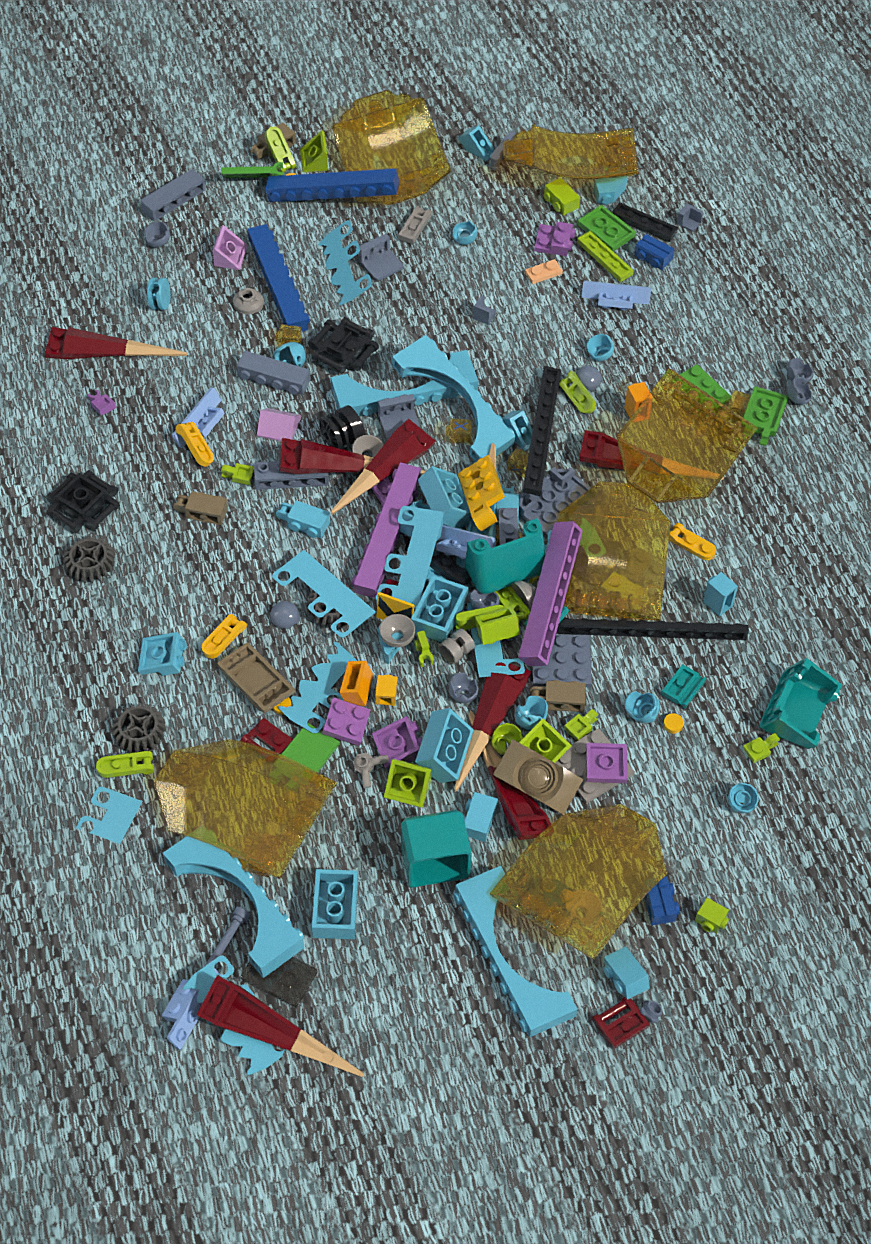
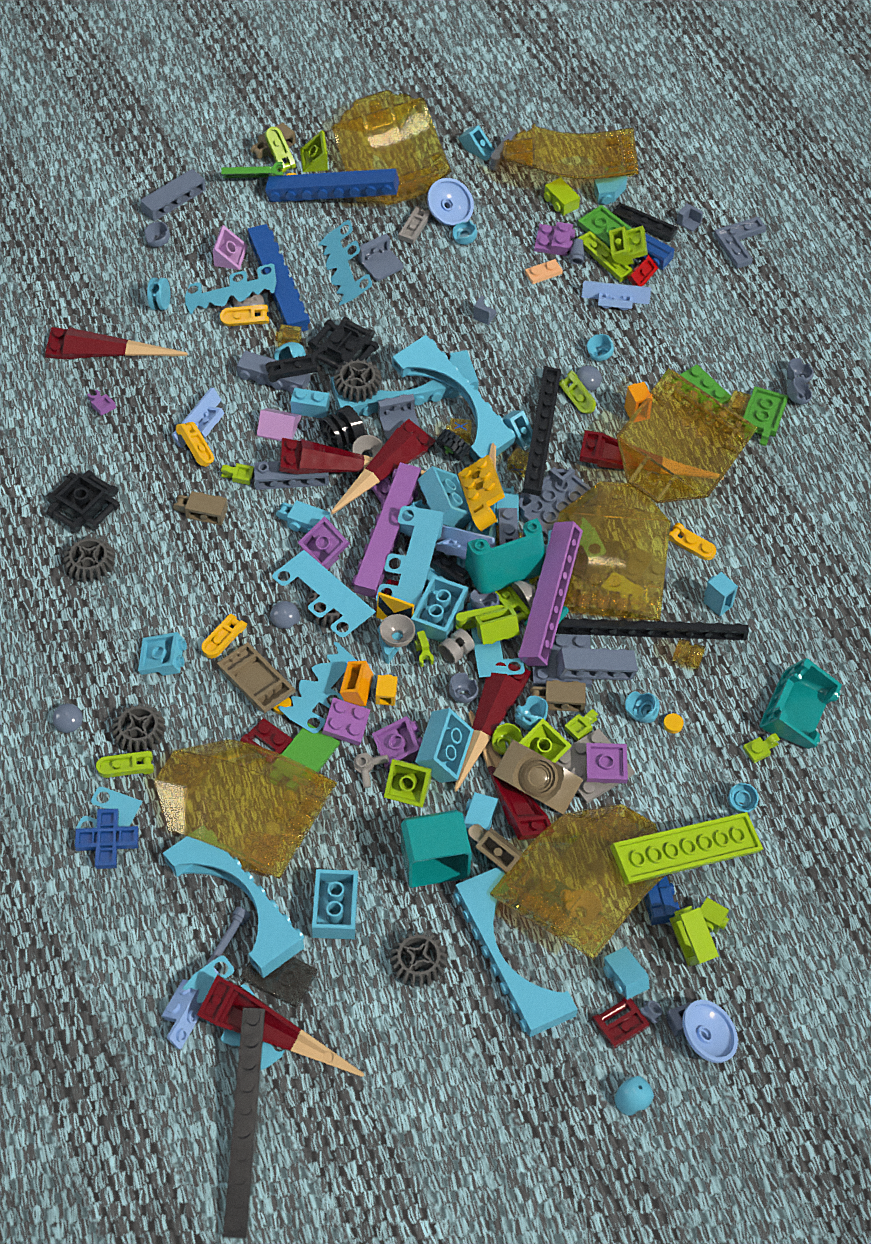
(67, 718): none -> sand blue hair
(107, 838): none -> blue plate
(240, 290): none -> medium azure piece
(244, 315): none -> yellow plate
(244, 1124): none -> black plate
(291, 367): none -> black plate
(310, 403): none -> medium azure piece
(324, 543): none -> medium lavender plate
(357, 384): none -> dark grey gear
(406, 948): none -> dark grey gear
(452, 444): none -> black wheel
(455, 196): none -> light blue dish
(495, 847): none -> dark tan brick
(577, 253): none -> sand blue cone
(596, 663): none -> sand blue brick
(627, 244): none -> lime brick
(632, 1099): none -> medium azure helmet
(642, 272): none -> red plate
(674, 1019): none -> sand blue panel
(683, 686): teal plate -> none
(685, 848): none -> lime plate
(688, 654): none -> clear yellow wheel
(693, 936): none -> lime window
(710, 1031): none -> light blue dish
(730, 237): none -> sand blue plate

